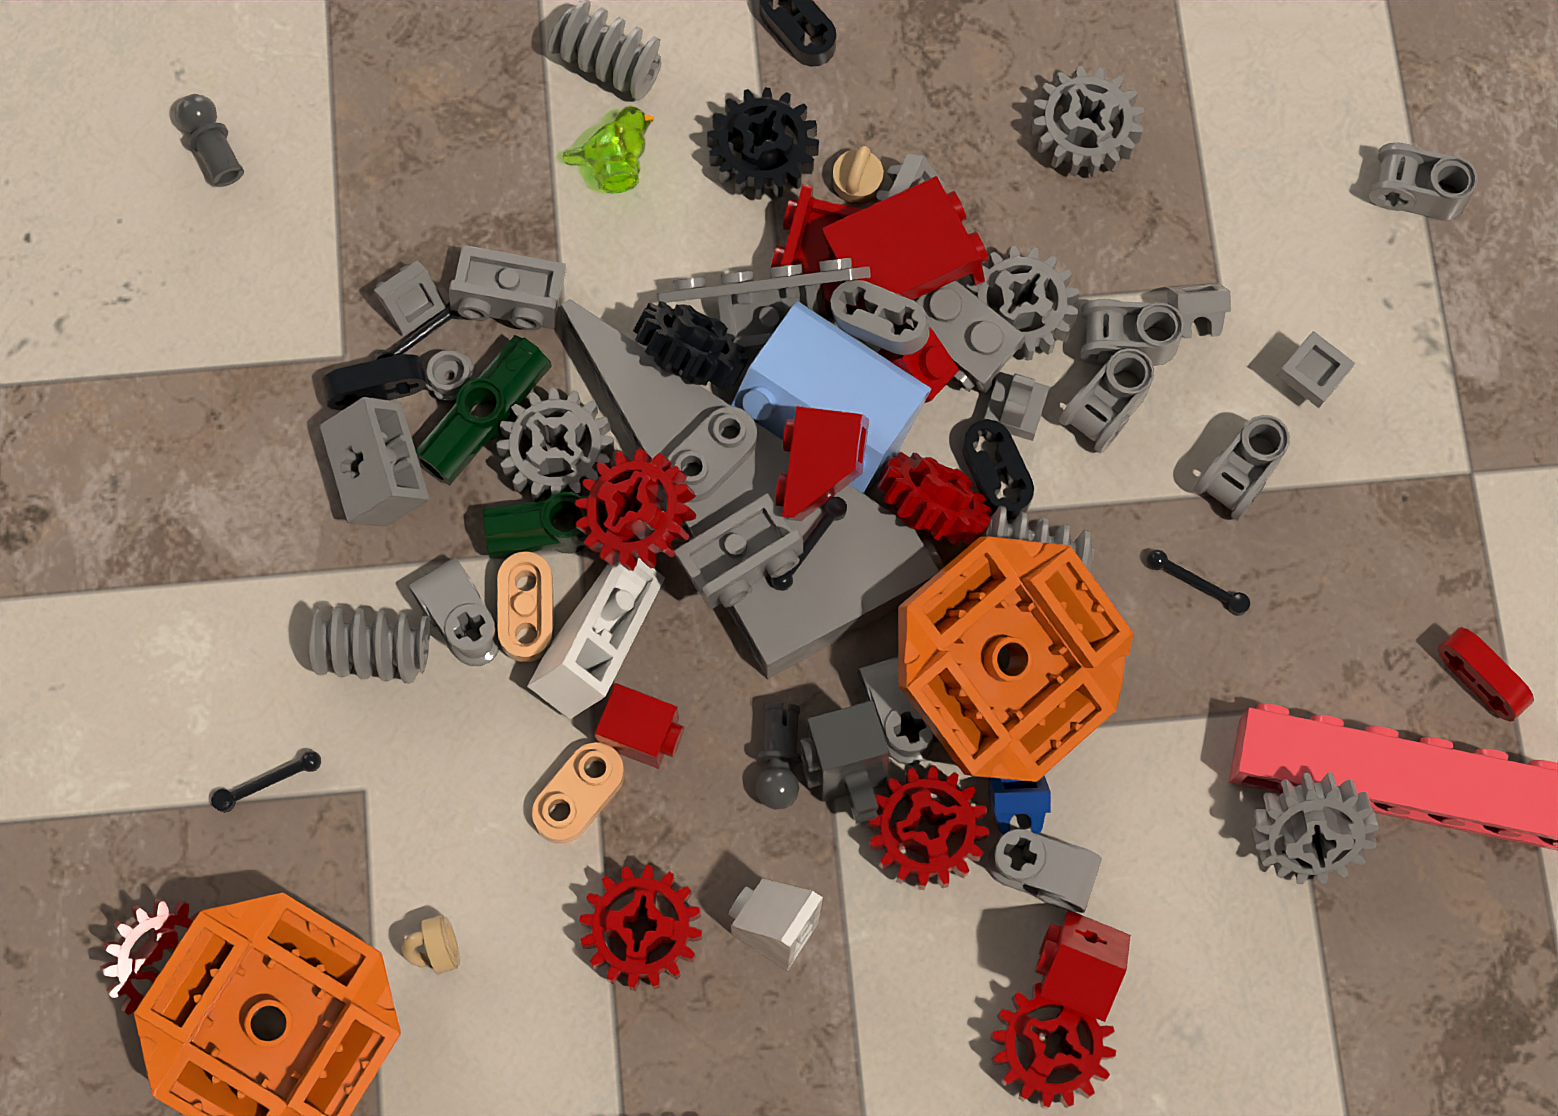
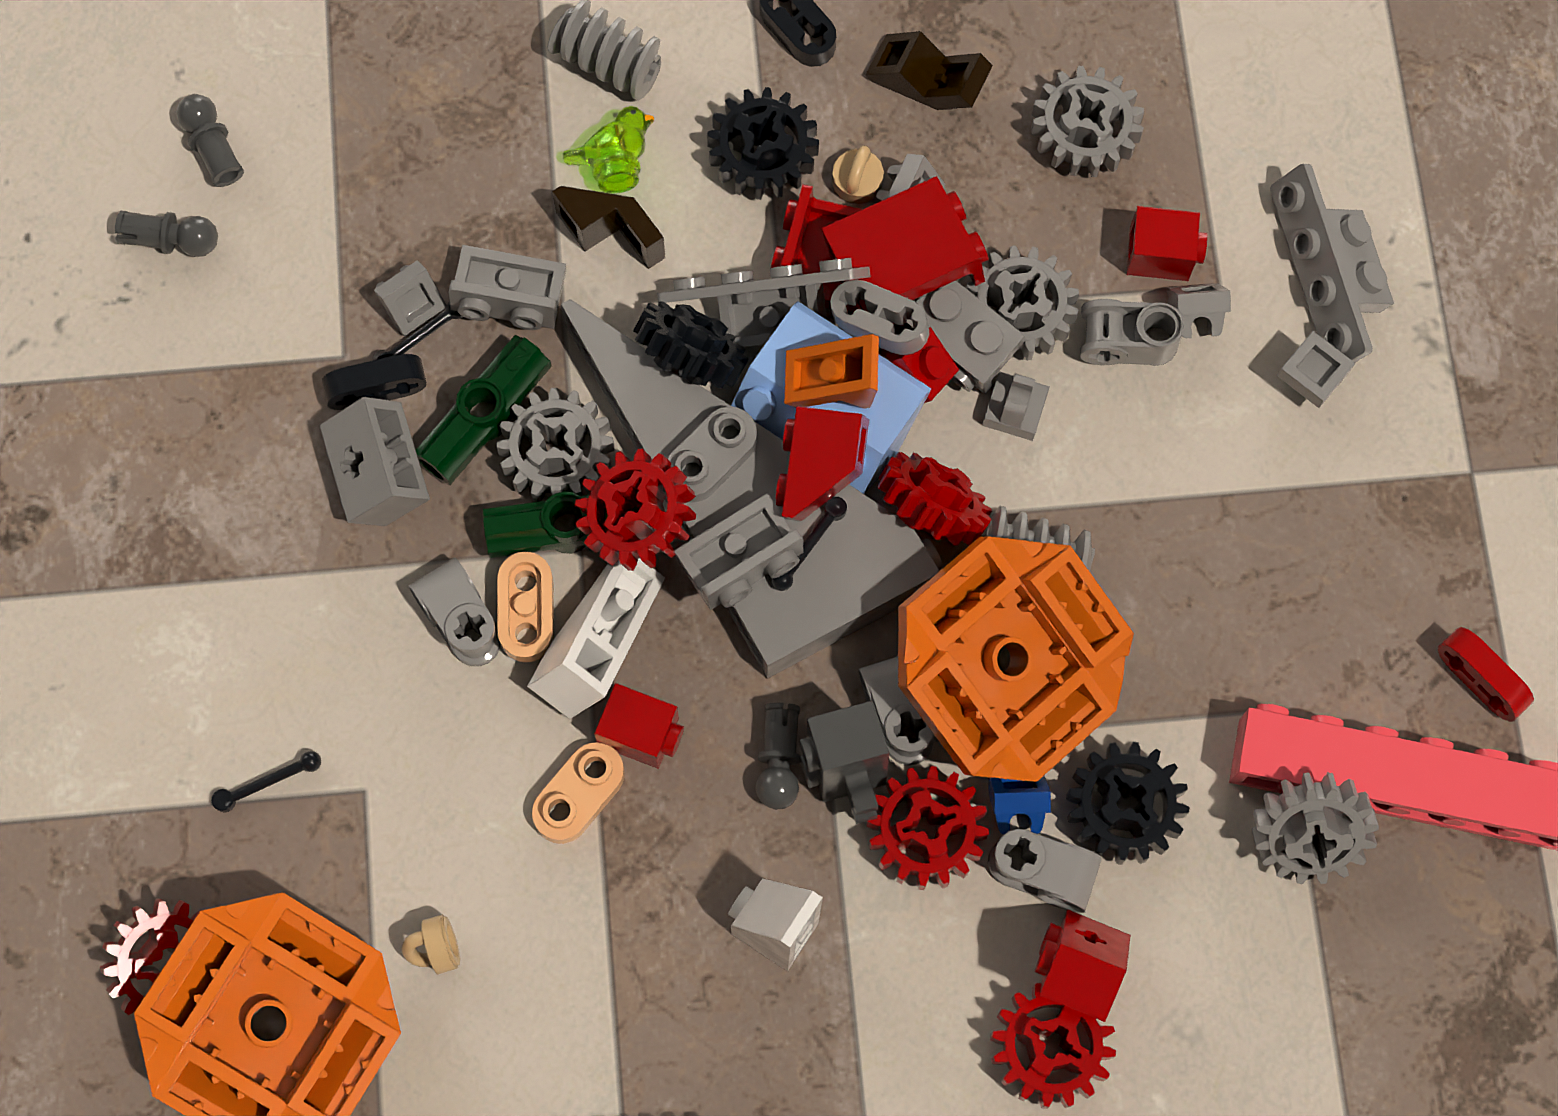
(194, 235): none -> dark grey pin
(369, 646): light grey piece -> none
(444, 363): light grey plate -> none
(597, 215): none -> dark brown slope
(615, 922): red gear -> none
(833, 373): none -> orange slope
(921, 72): none -> dark brown slope
(1008, 463): black beam -> none
(1104, 405): light grey piece -> none
(1115, 784): none -> black gear
(1165, 243): none -> red brick
(1236, 603): black hinge -> none
(1239, 471): light grey piece -> none
(1332, 261): none -> light grey bracket
(1419, 182): light grey piece -> none

